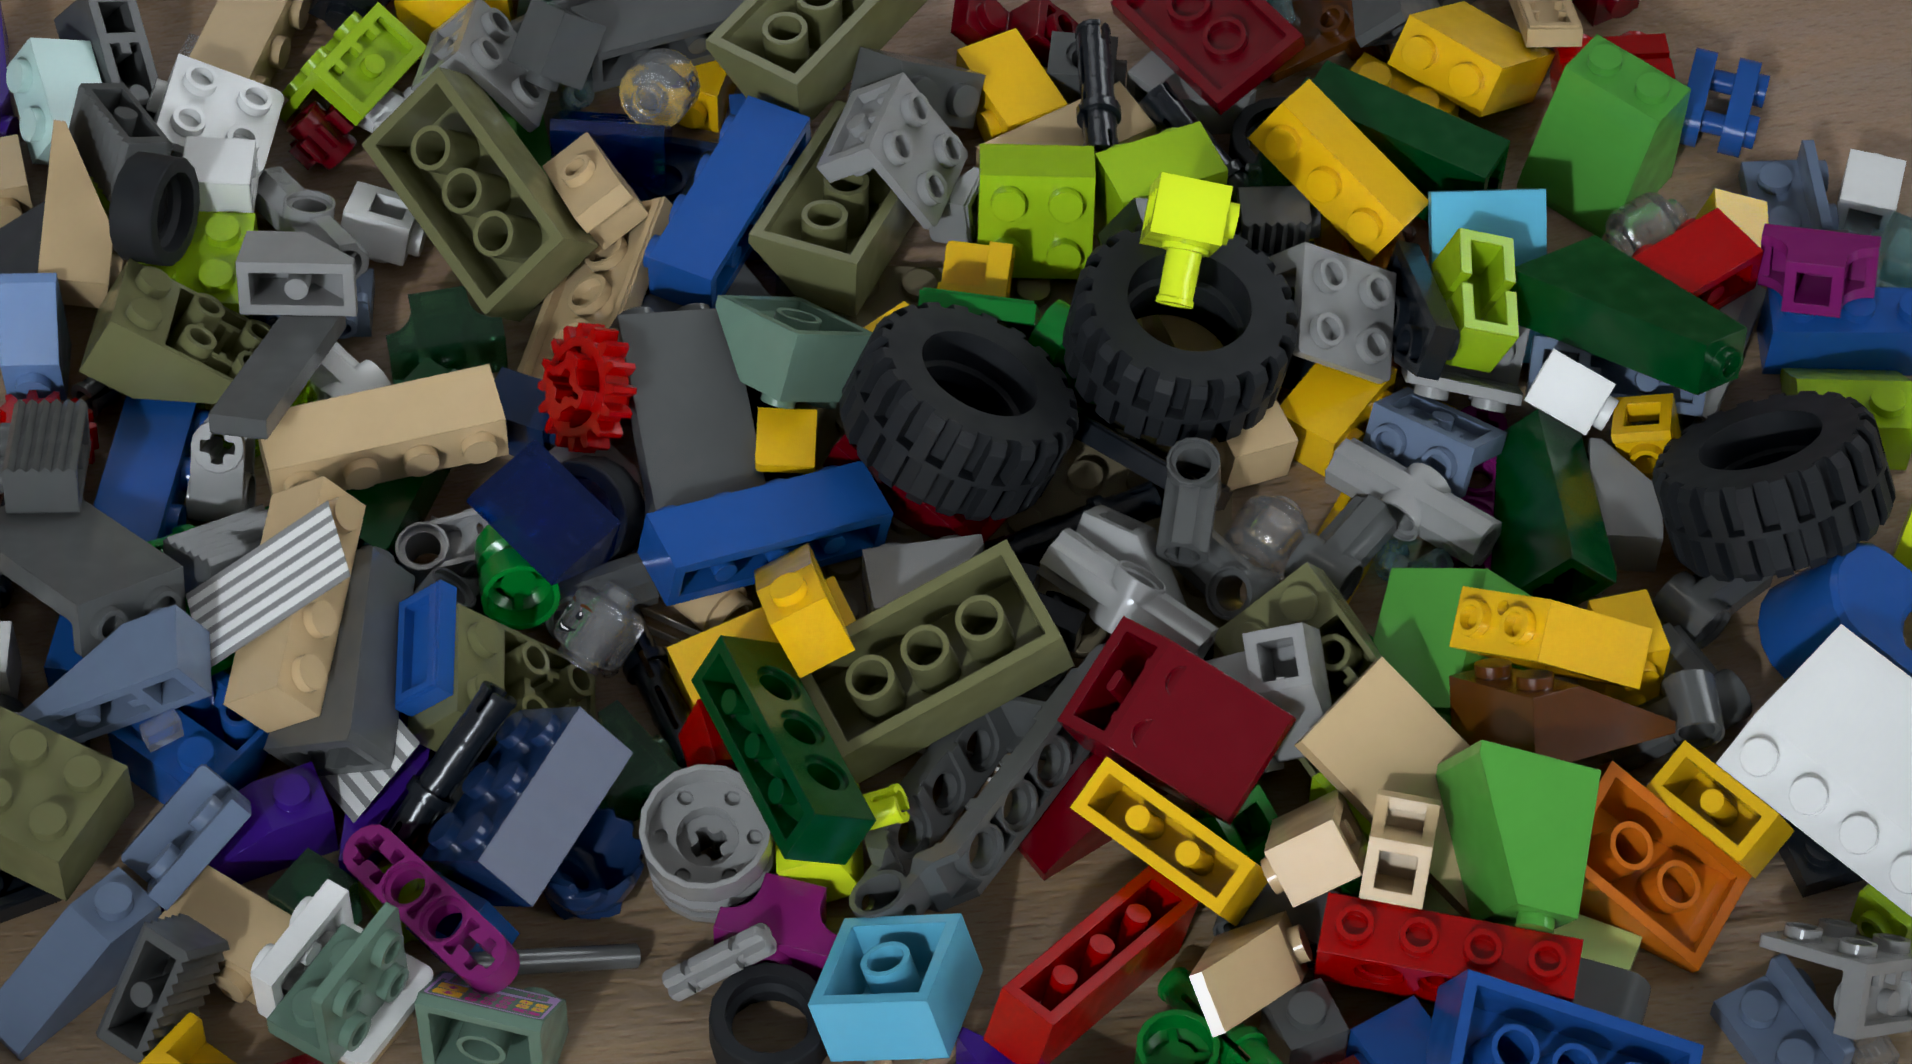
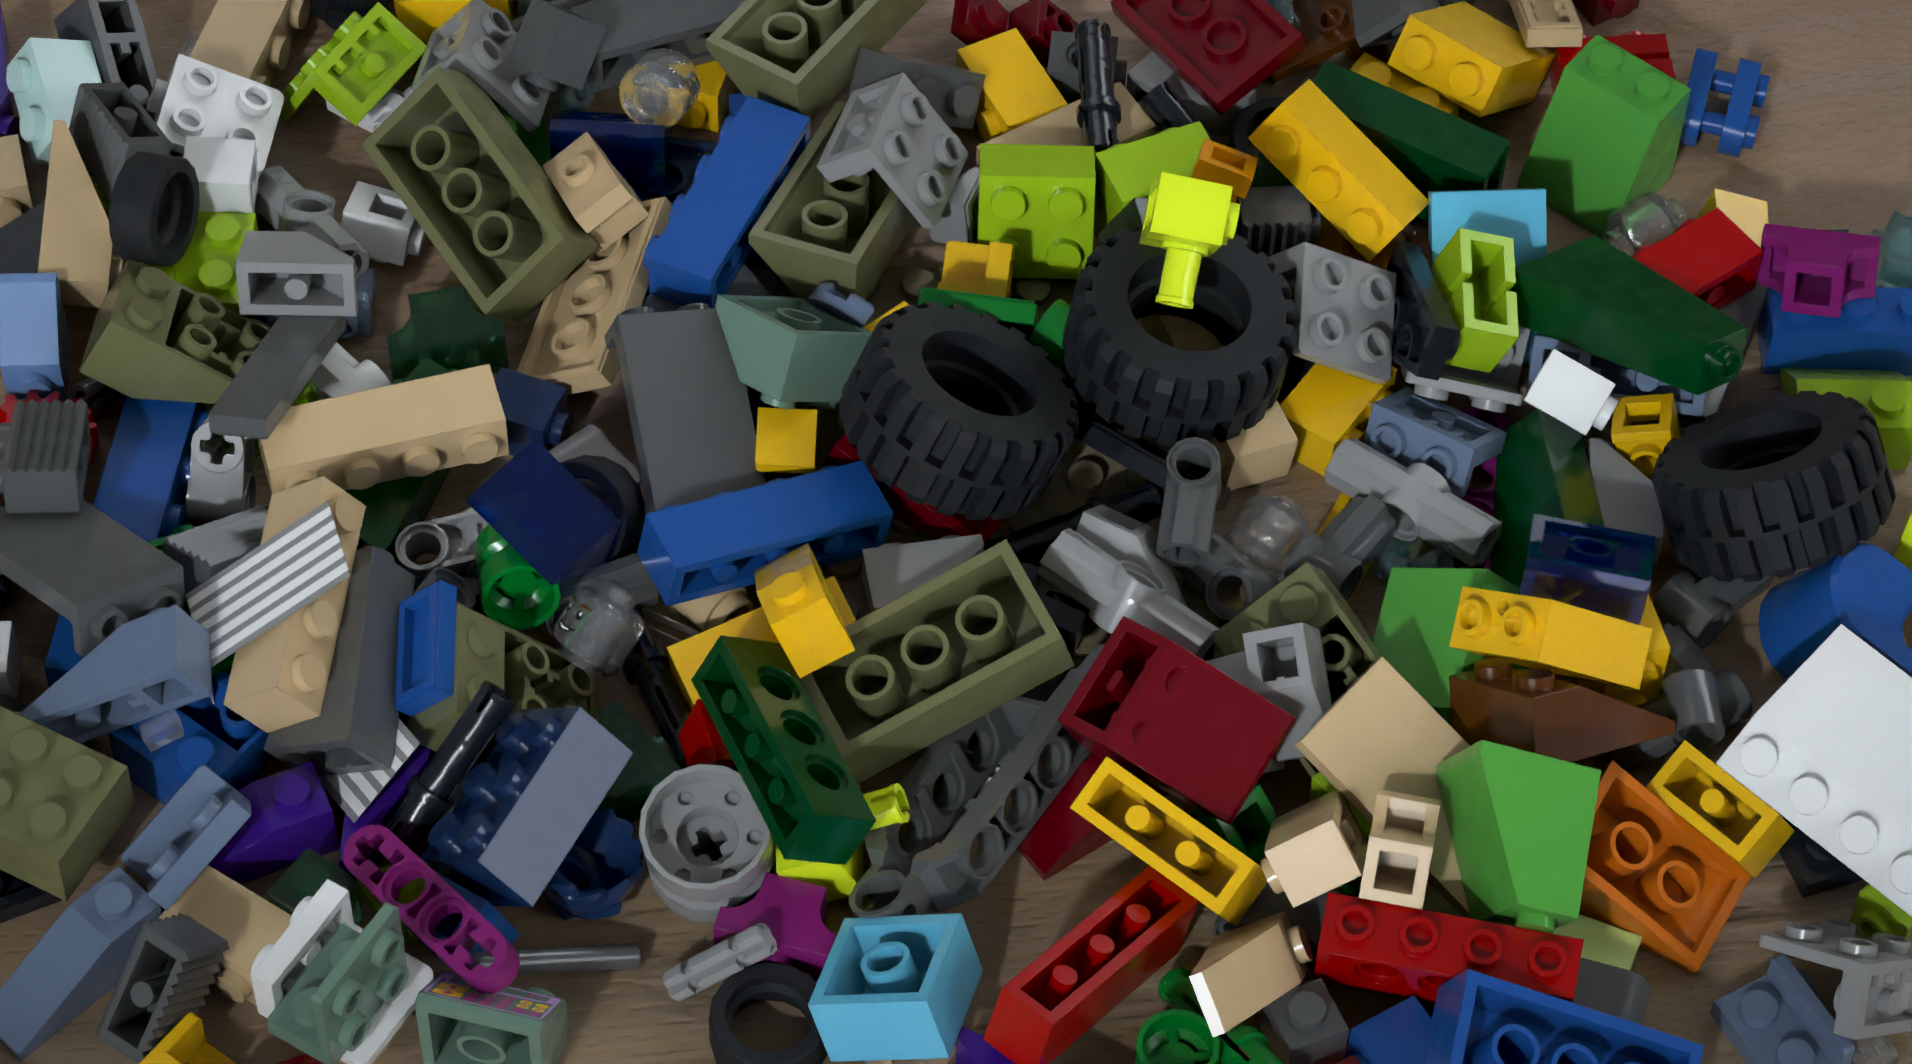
(320, 136): dark red gear -> none
(586, 388): red gear -> none
(852, 308): none -> sand blue tile
(1225, 166): none -> light orange tile
(1589, 567): none -> clear blue slope
(1792, 189): sand blue bracket -> none
(1869, 191): white brick -> none

